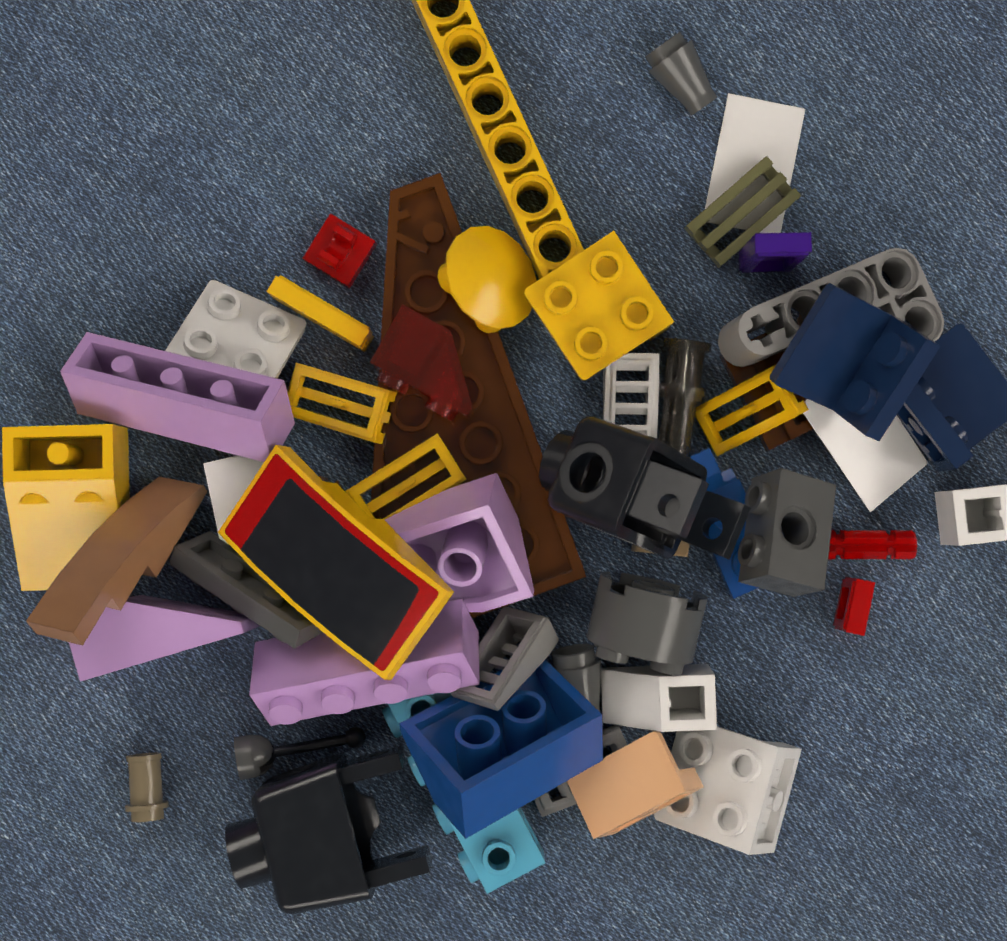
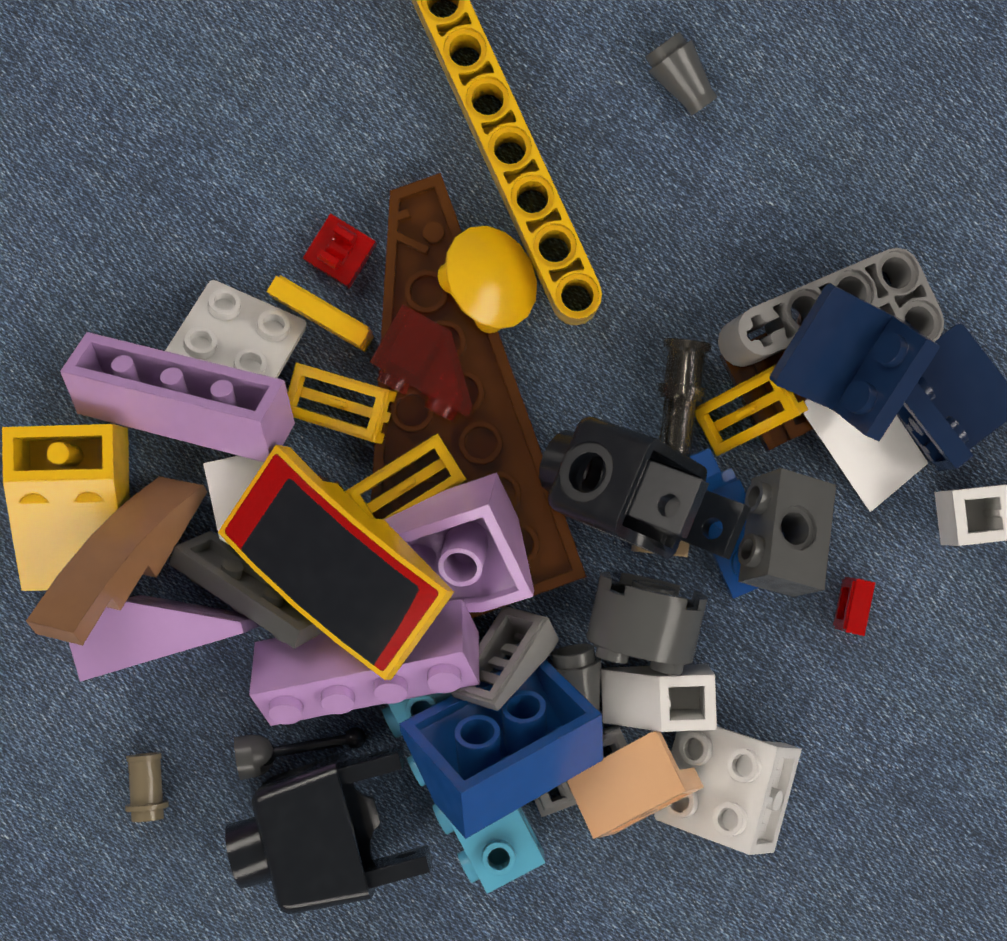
(598, 306): yellow bracket -> none
(633, 362): white slope -> none
(747, 135): white sticker -> none
(774, 252): dark purple tile -> none
(776, 182): olive tile -> none
(873, 544): red axle -> none

